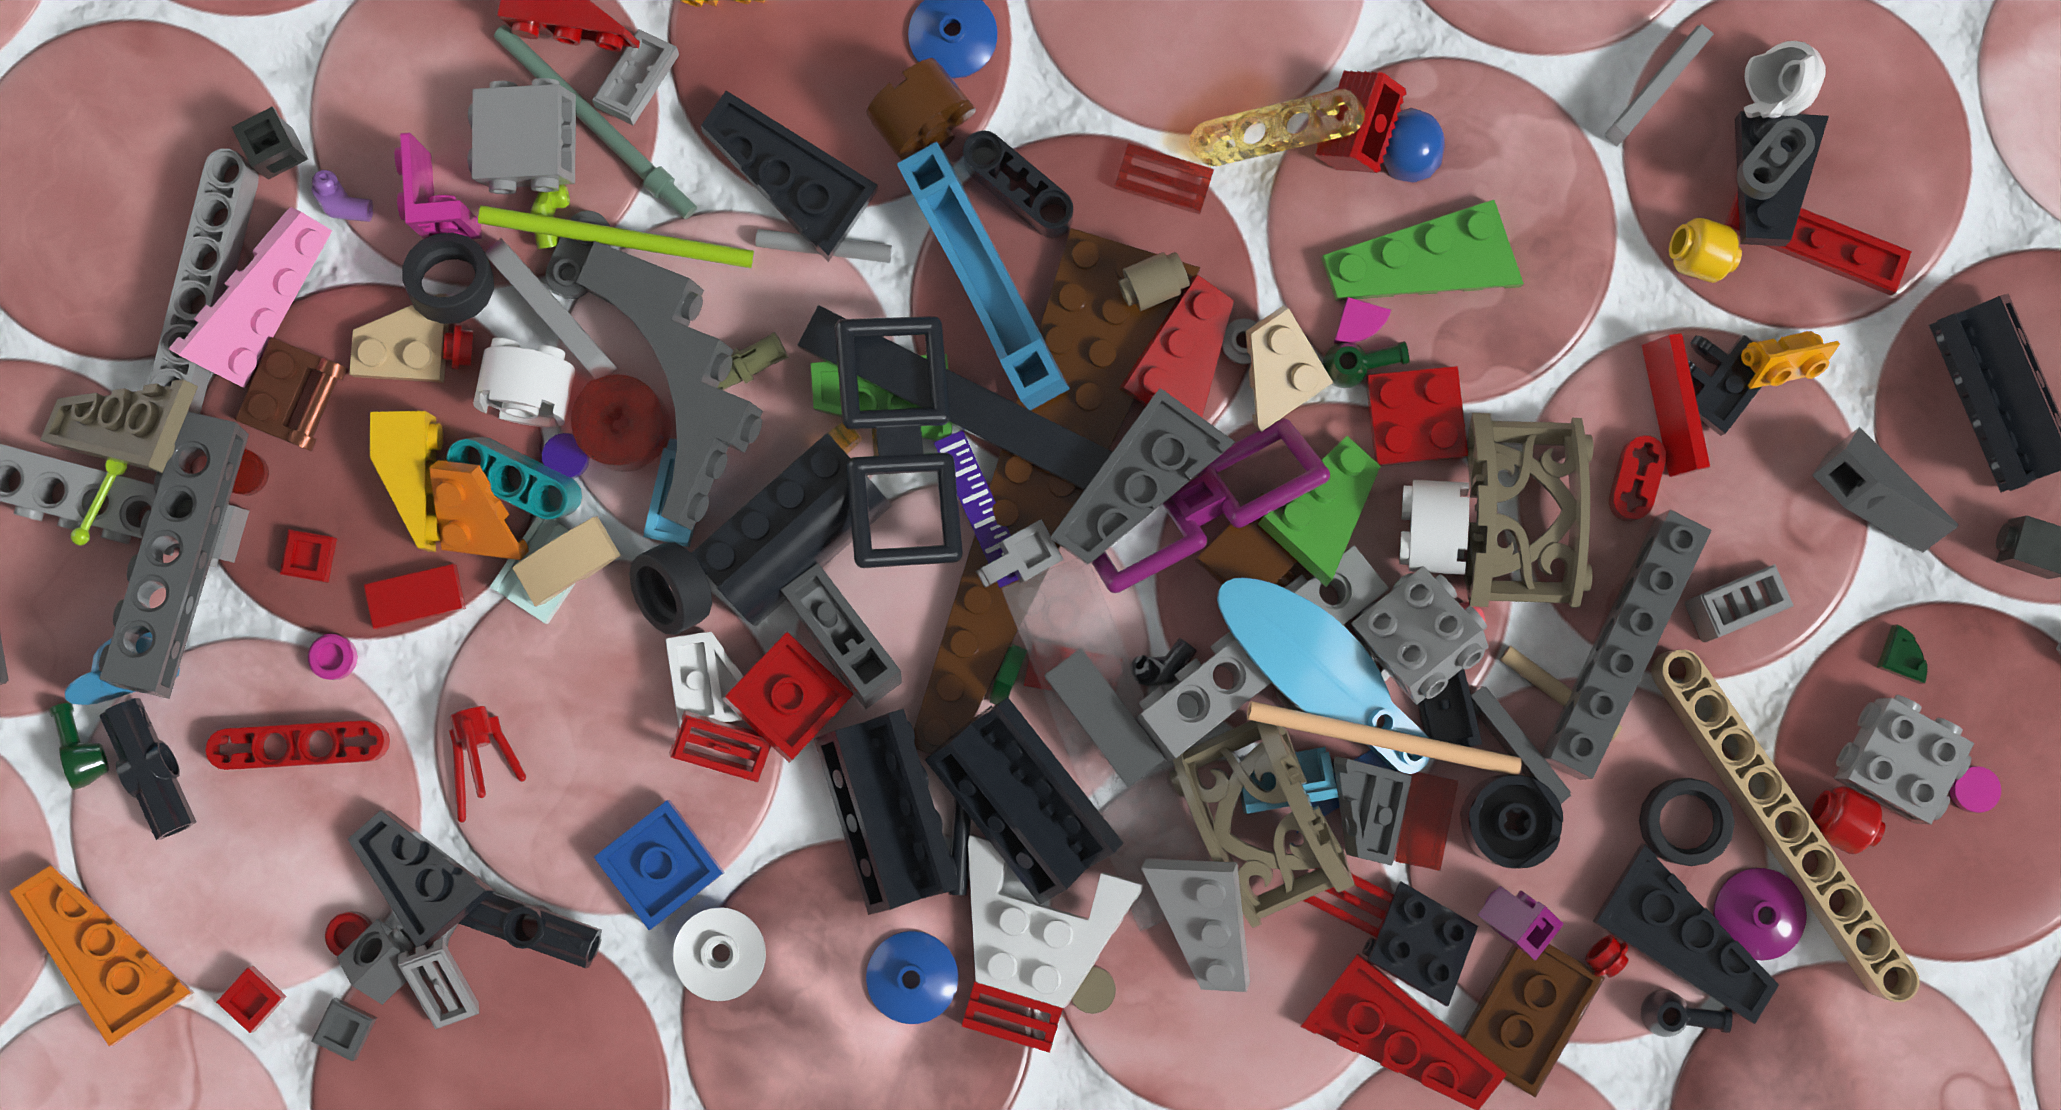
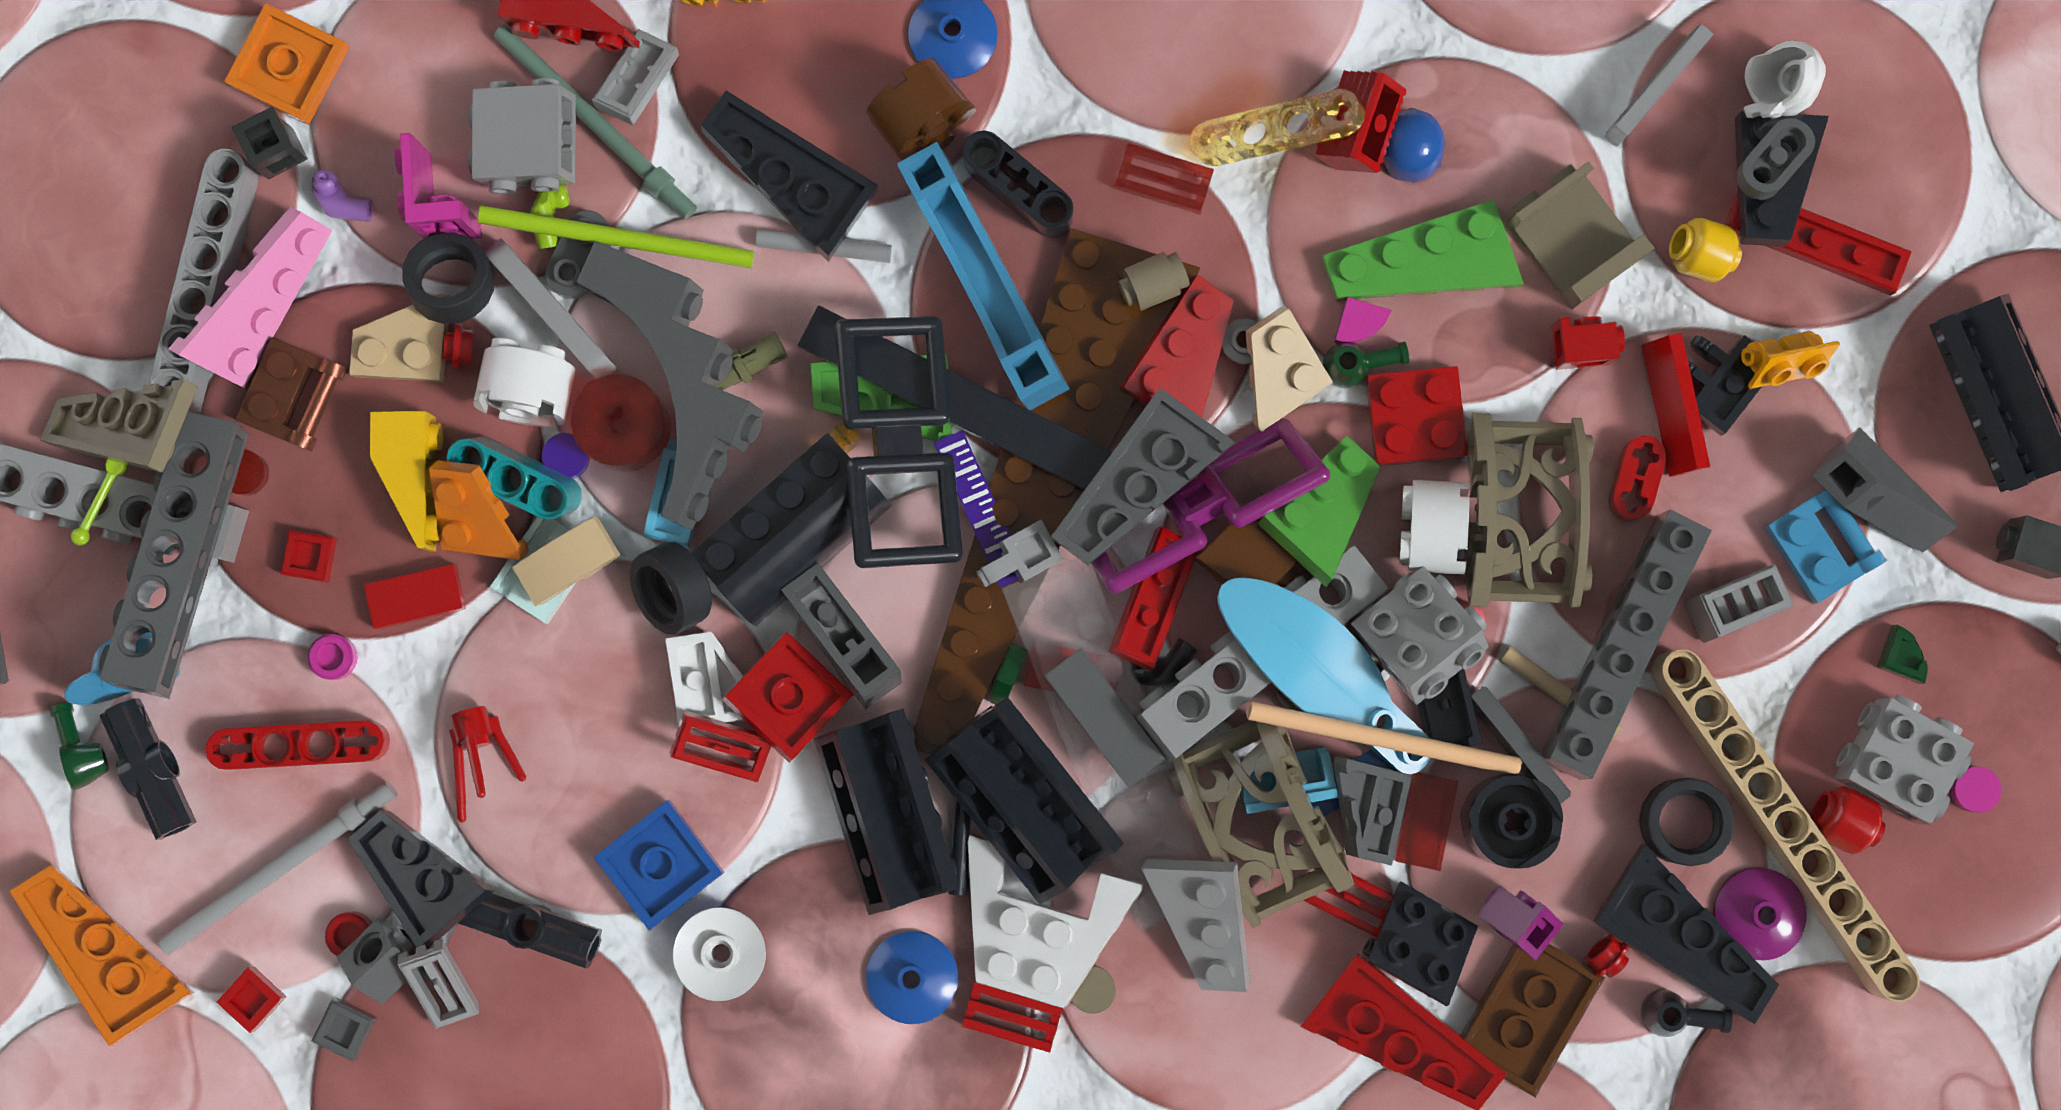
(287, 64): none -> orange plate
(351, 816): none -> light grey bar
(1151, 607): none -> red tile
(1576, 235): none -> dark tan panel
(1586, 343): none -> red brick
(1812, 552): none -> dark azure plate

